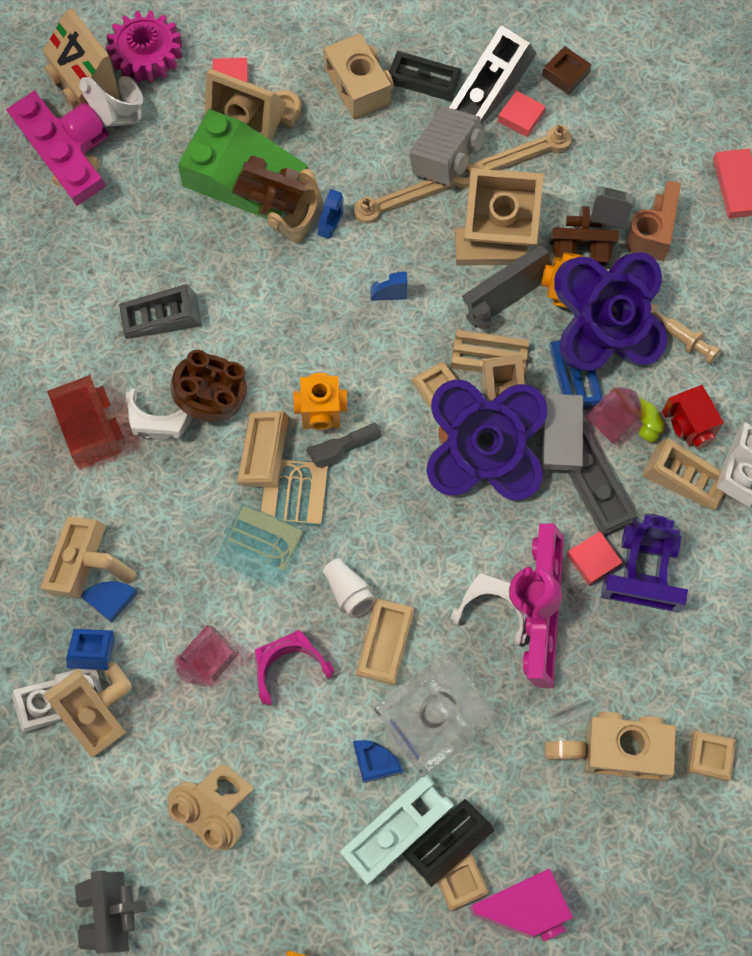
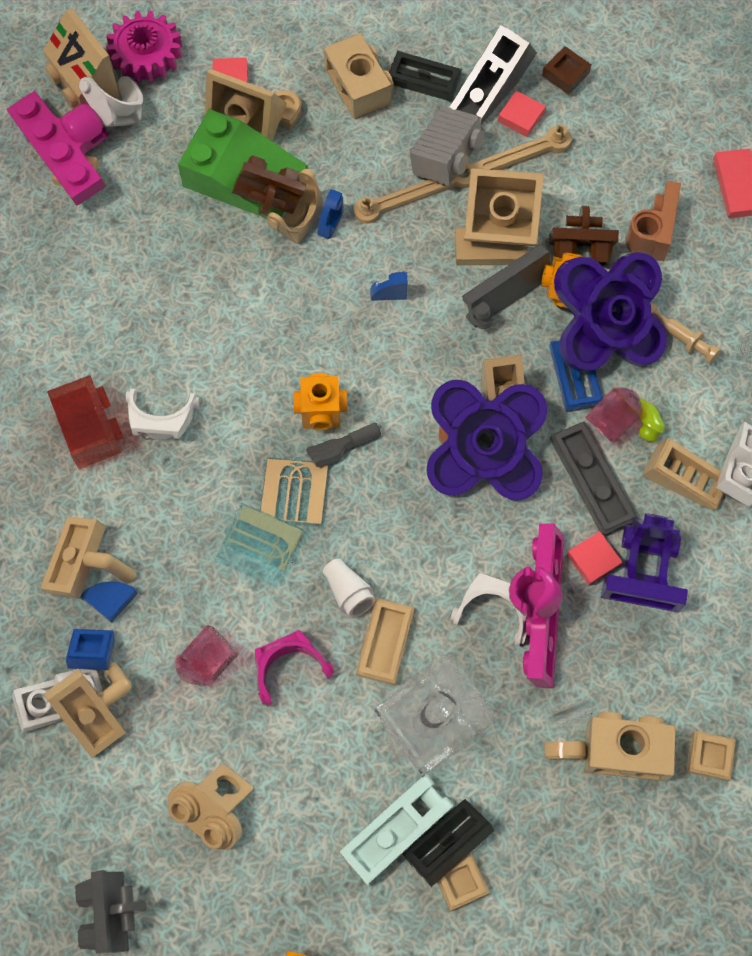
(176, 321): dark grey slope -> none
(208, 386): reddish brown tile -> none
(263, 449): tan tile -> none
(375, 761): blue tile -> none
(431, 380): tan tile -> none
(485, 340): tan tile -> none
(527, 907): dark pink slope -> none
(563, 432): light grey tile -> none
(611, 207): dark grey slope -> none
(694, 417): red brick -> none

